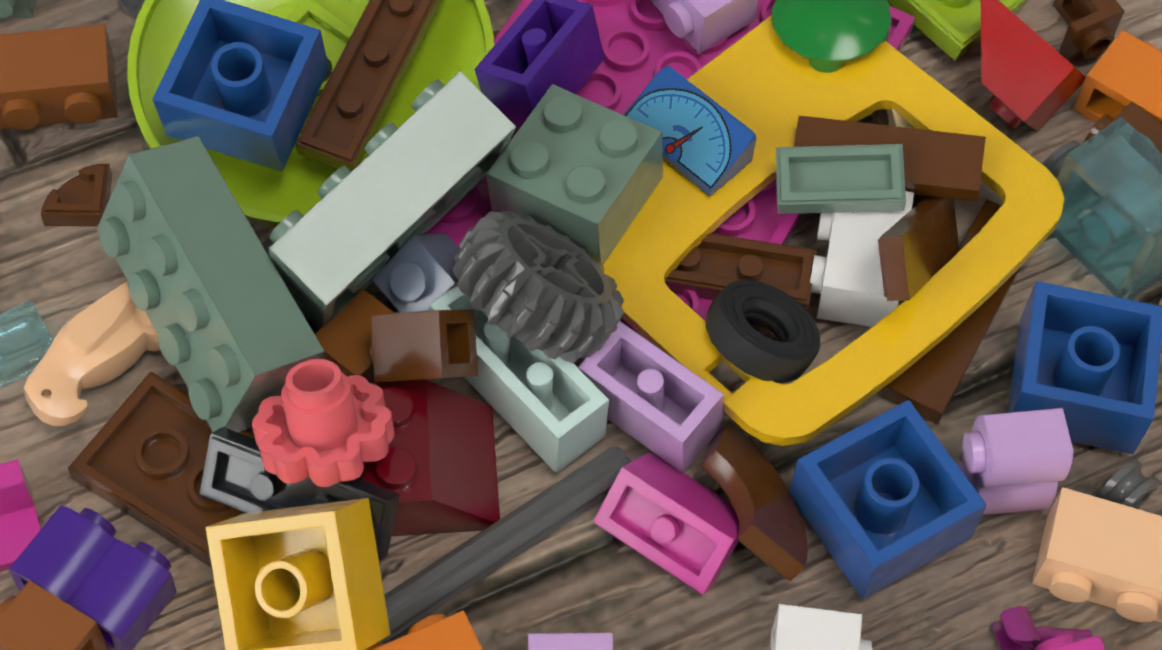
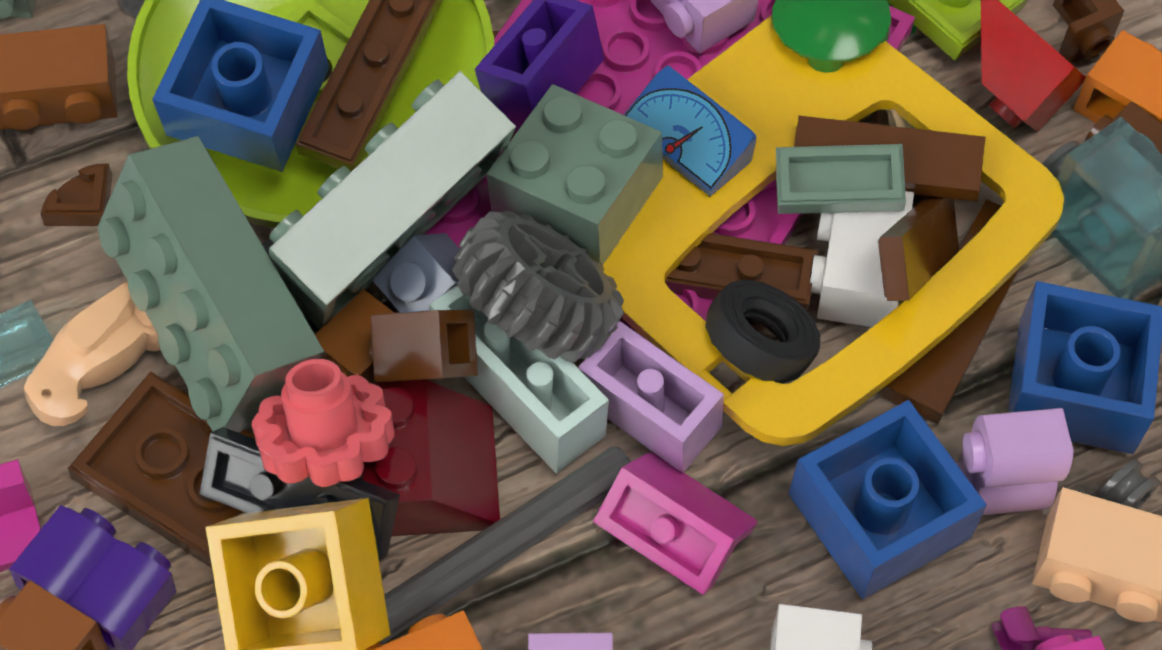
(764, 506): reddish brown tile -> none

